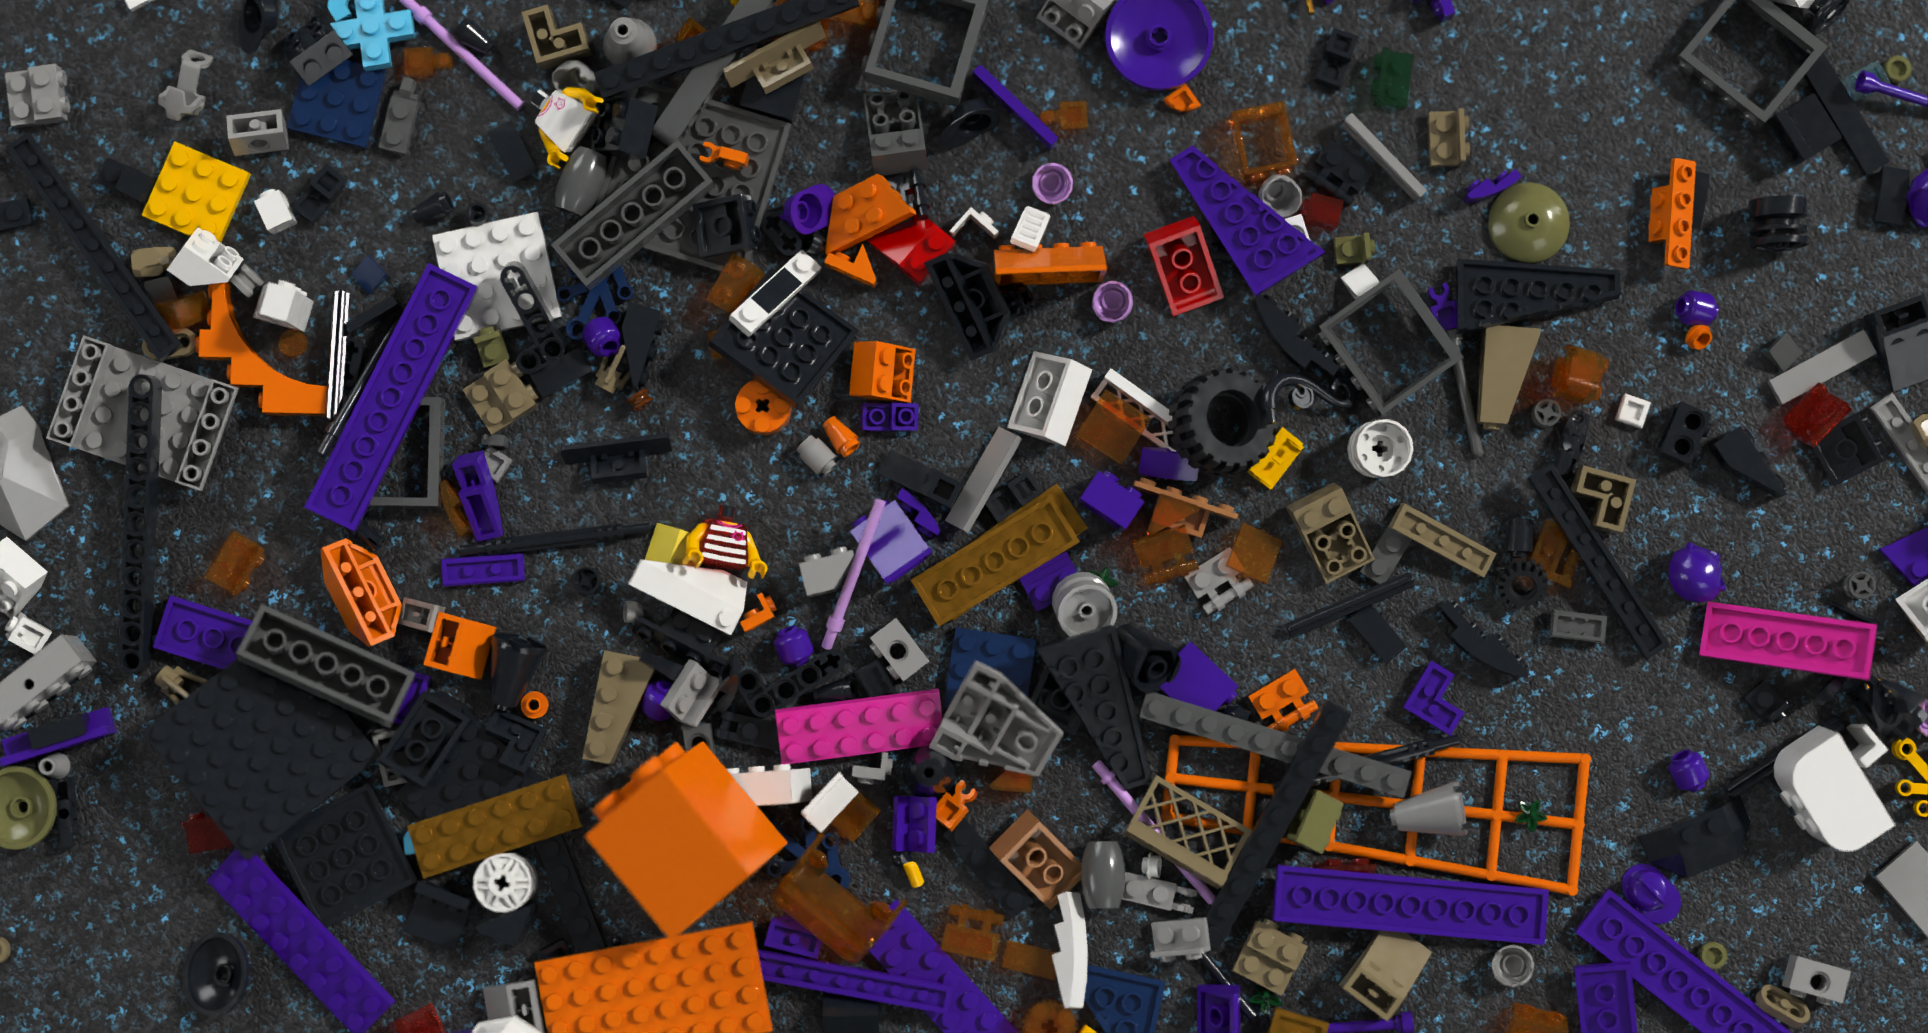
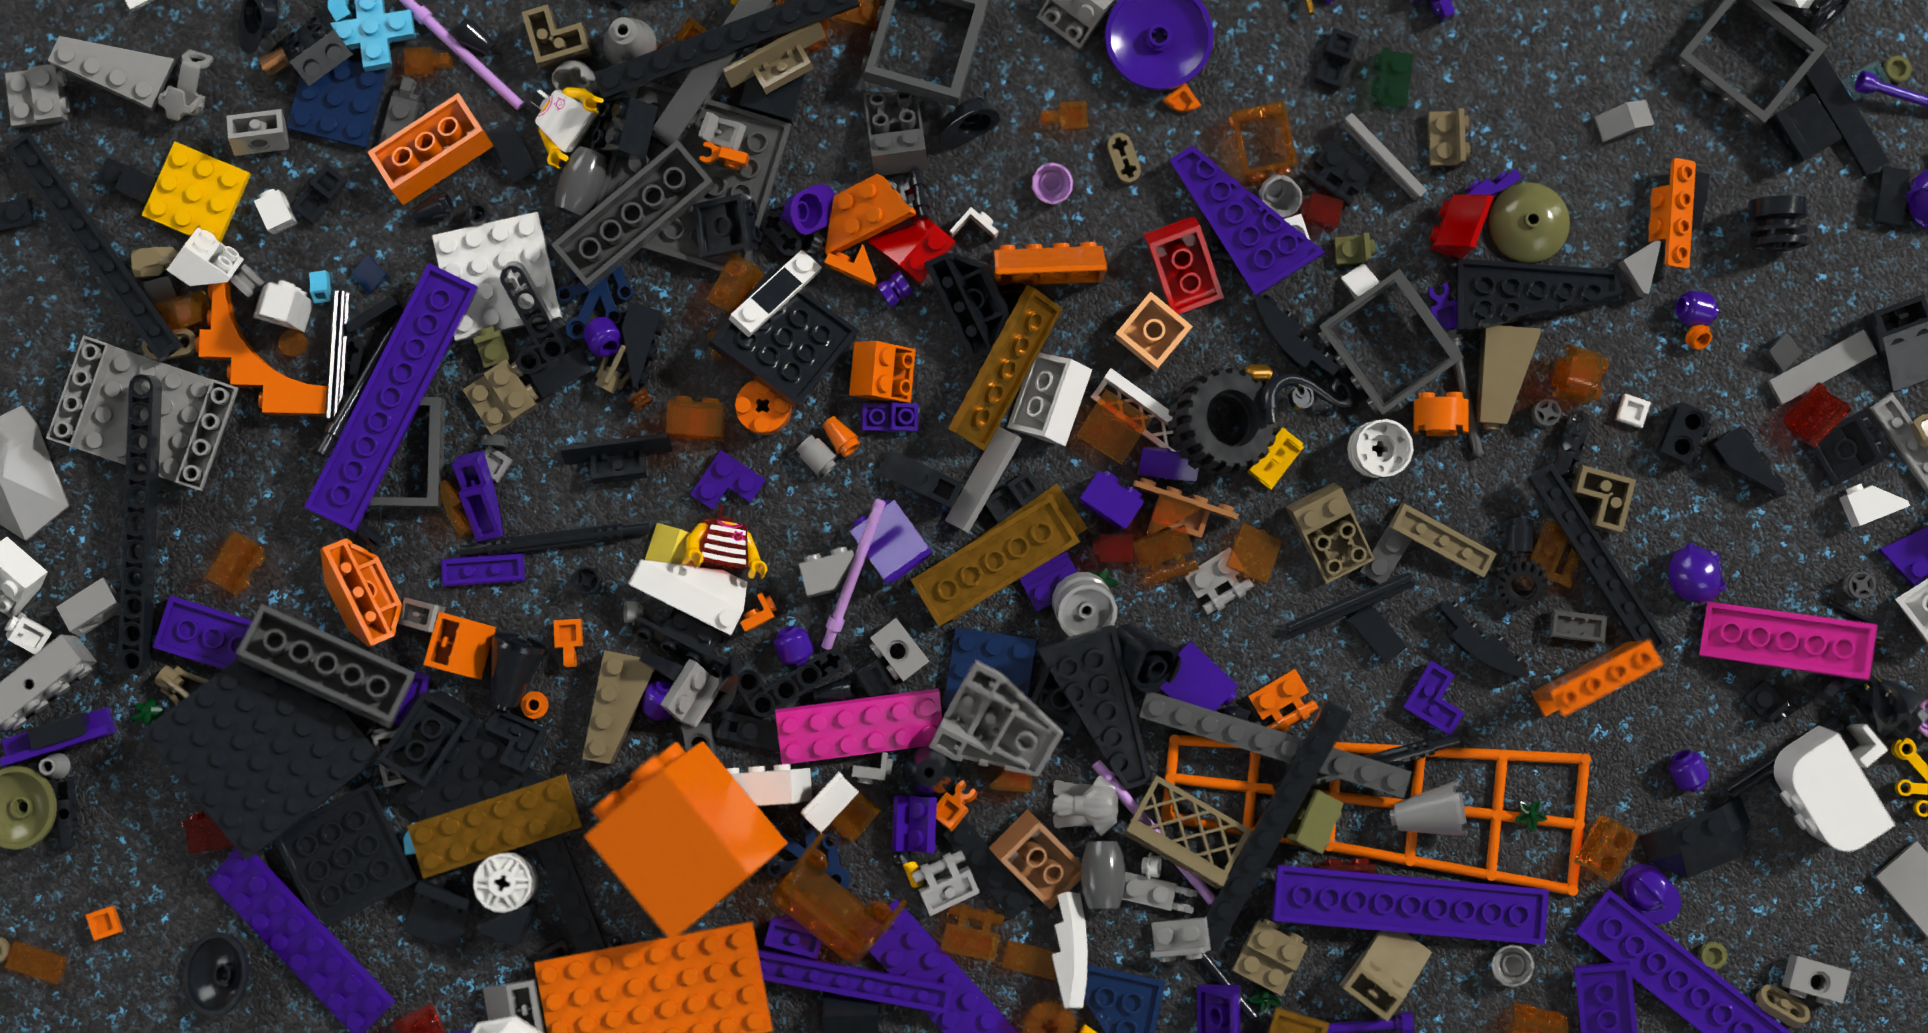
(36, 962): none -> clear orange tile
(90, 607): none -> light grey hinge
(104, 923): none -> orange plate
(122, 71): none -> light grey wedge
(147, 712): none -> dark green plant
(274, 61): none -> medium nougat slope
(320, 286): none -> medium azure piece
(430, 149): none -> orange slope
(568, 635): none -> orange plate
(696, 419): none -> clear orange brick
(721, 131): none -> light grey bracket
(723, 474): none -> dark purple plate
(899, 284): none -> dark purple wheel
(924, 519): dark purple slope -> none
(948, 890): none -> light grey plate
(1005, 368): none -> pearl gold plate
(1015, 107): dark purple tile -> none
(1030, 228): white slope -> none
(1085, 805): none -> light grey piece
(1112, 301): lavender hair -> none
(1114, 548): none -> clear red brick
(1117, 160): none -> dark tan beam
(1153, 331): none -> light nougat brick
(1259, 372): none -> pearl gold arm
(1441, 414): none -> orange brick
(1460, 224): none -> red slope
(1597, 678): none -> orange panel
(1603, 846): none -> clear orange brick
(1624, 120): none -> light grey slope
(1640, 268): none -> light grey slope
(1869, 504): none -> white slope

